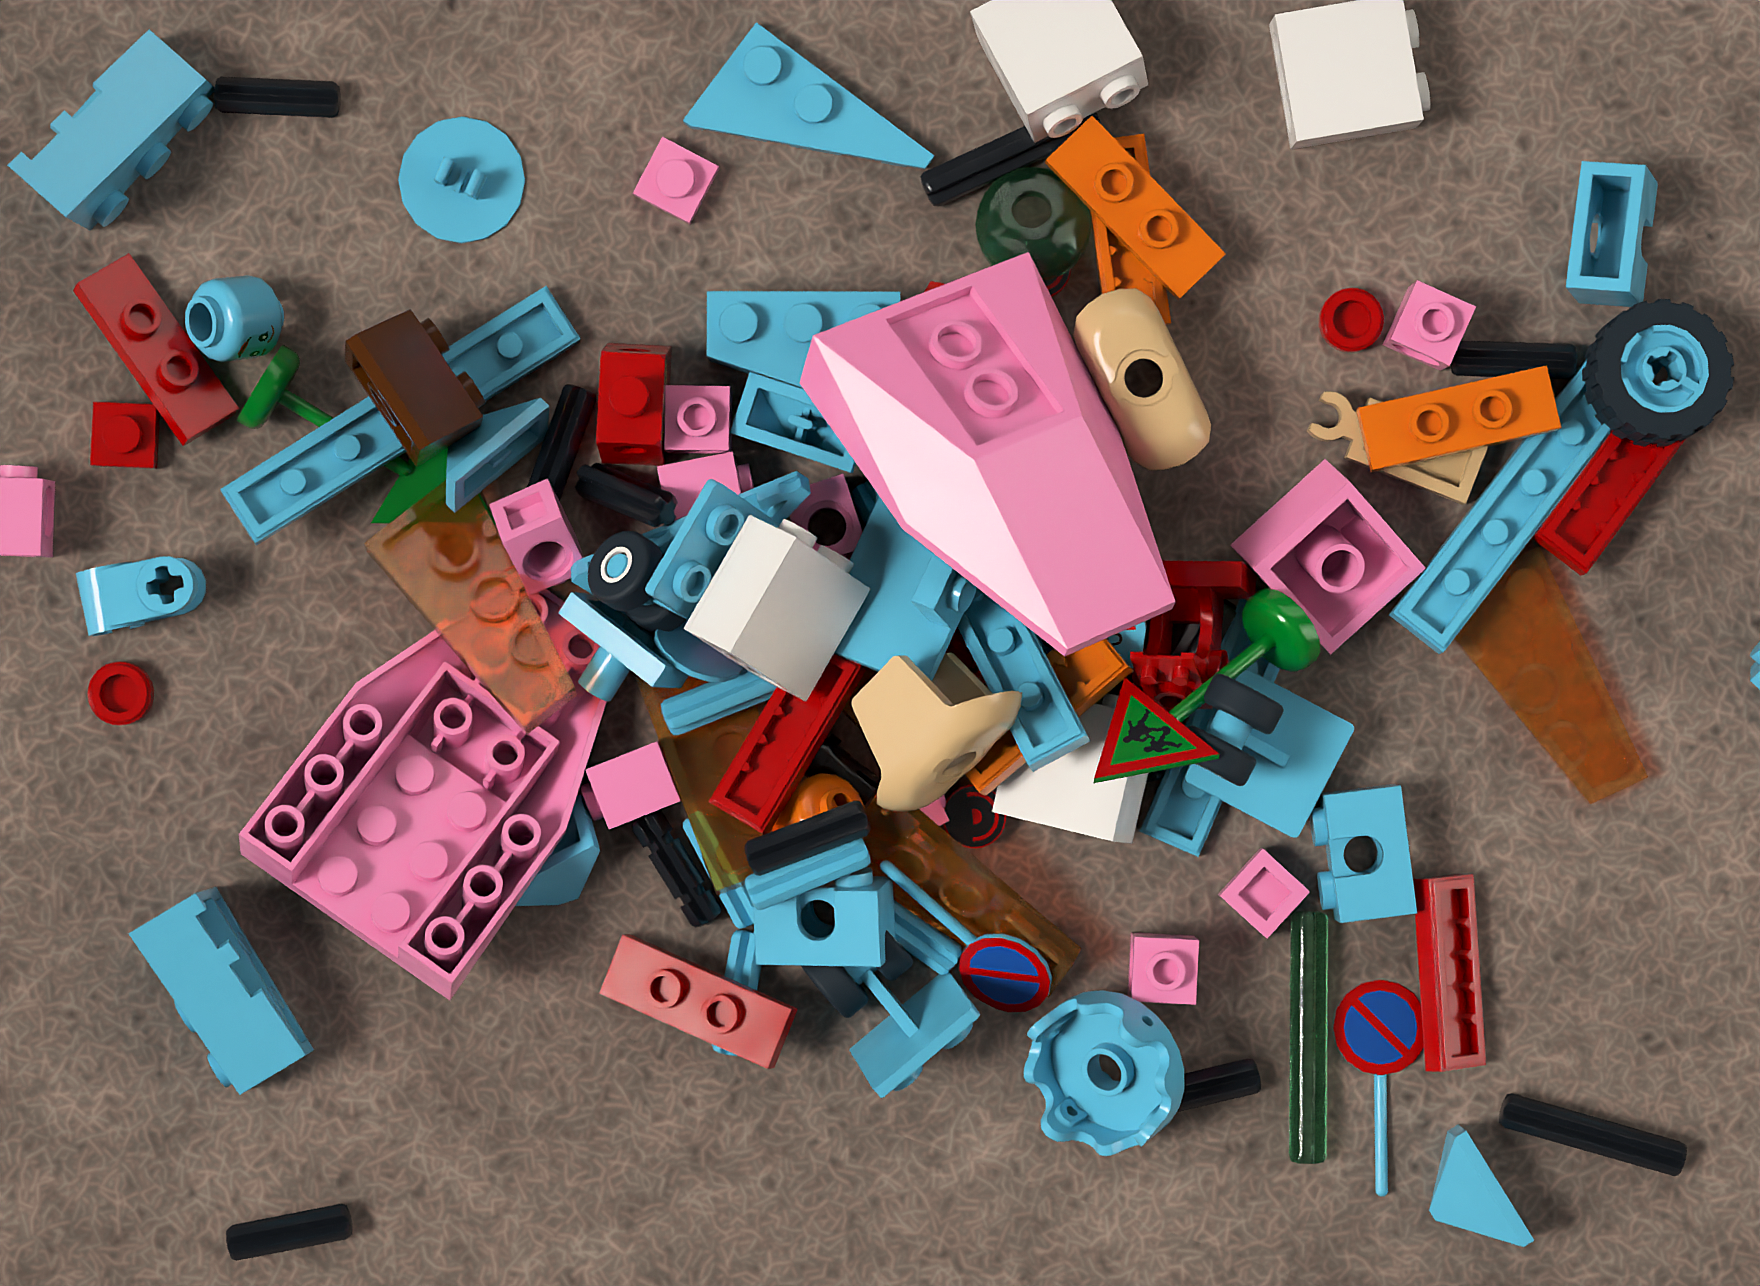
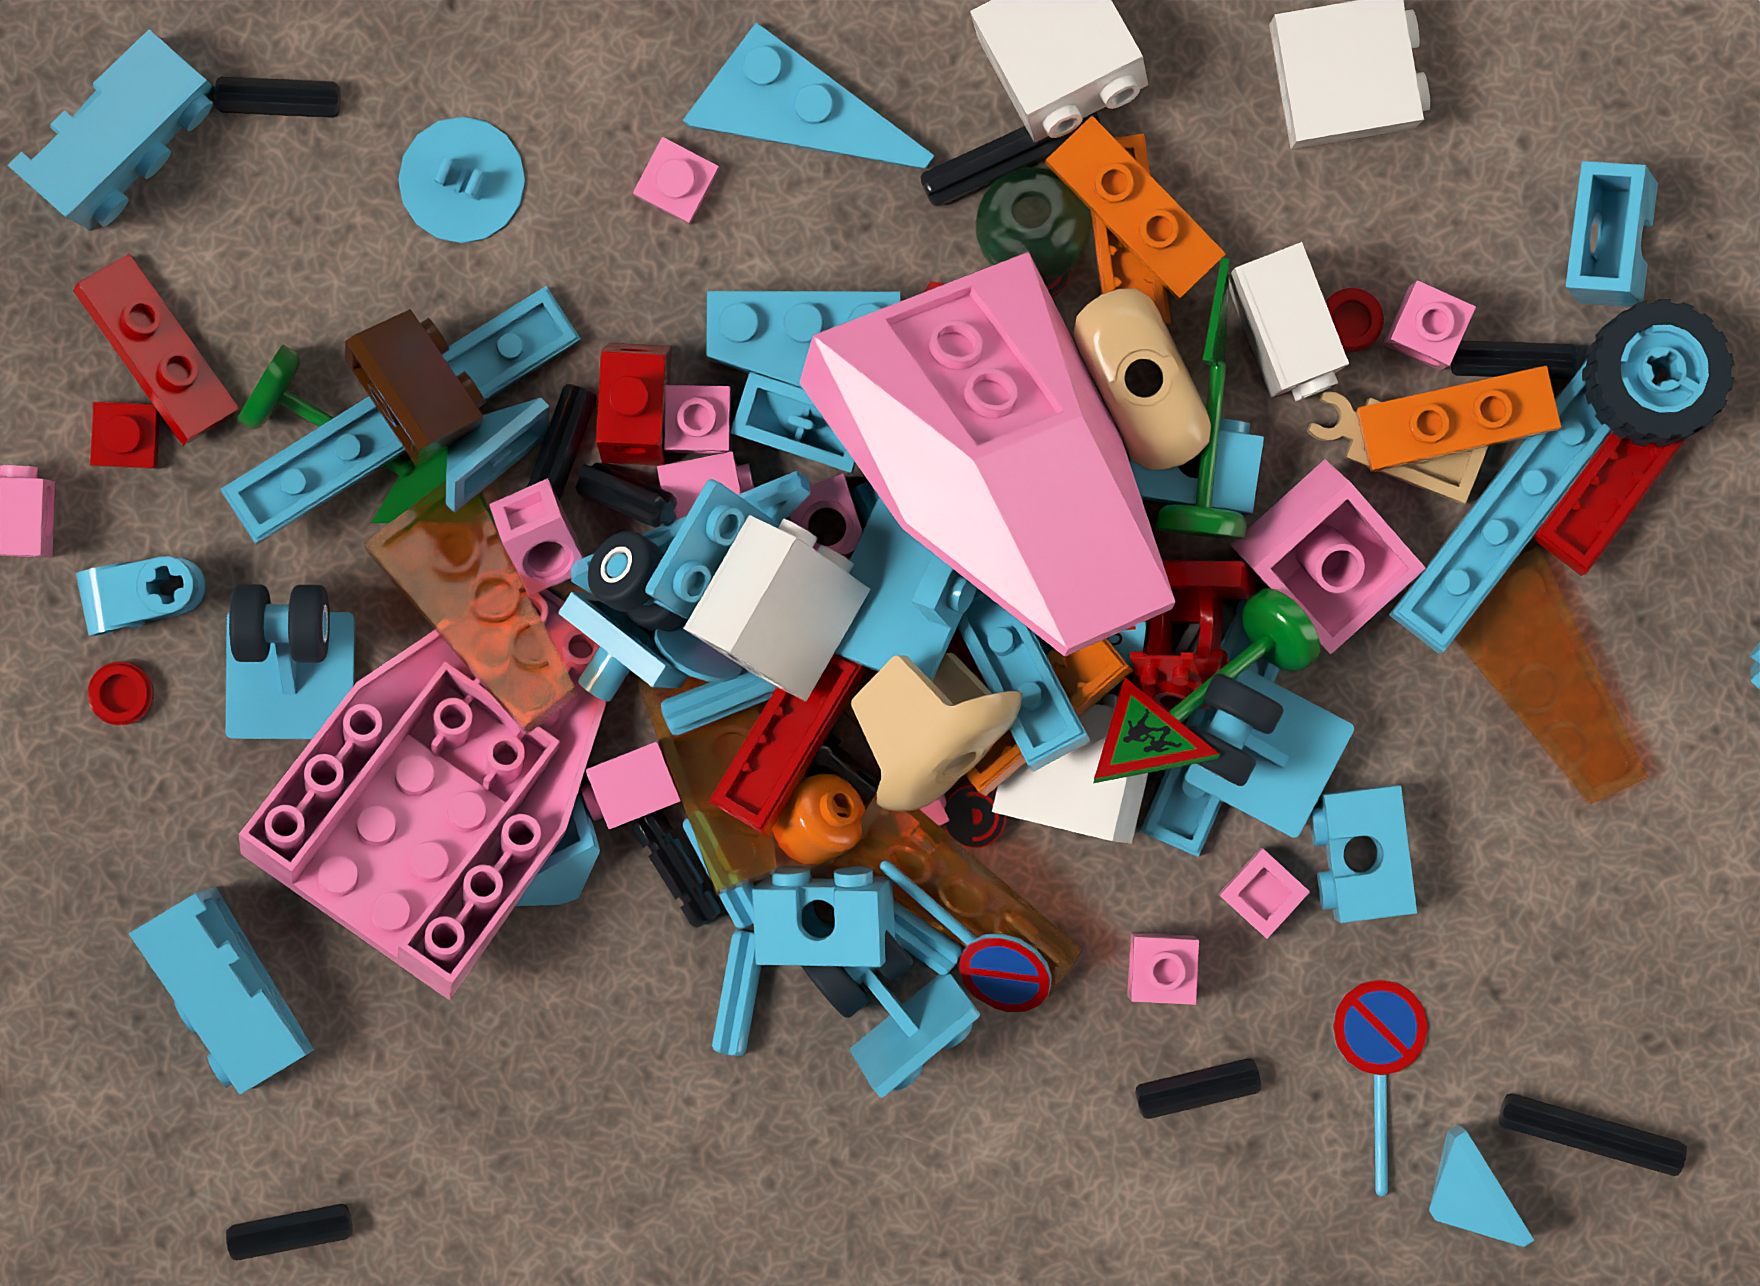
(234, 318): medium azure head -> none
(285, 662): none -> medium azure plate
(698, 1001): plate -> none
(806, 874): medium azure axle -> none
(807, 838): black axle -> none
(1081, 1097): medium azure plate -> none
(1201, 518): none -> green piece
(1234, 477): none -> medium azure brick
(1287, 323): none -> white piece
(1308, 1037): clear green axle -> none
(1449, 972): red plate -> none

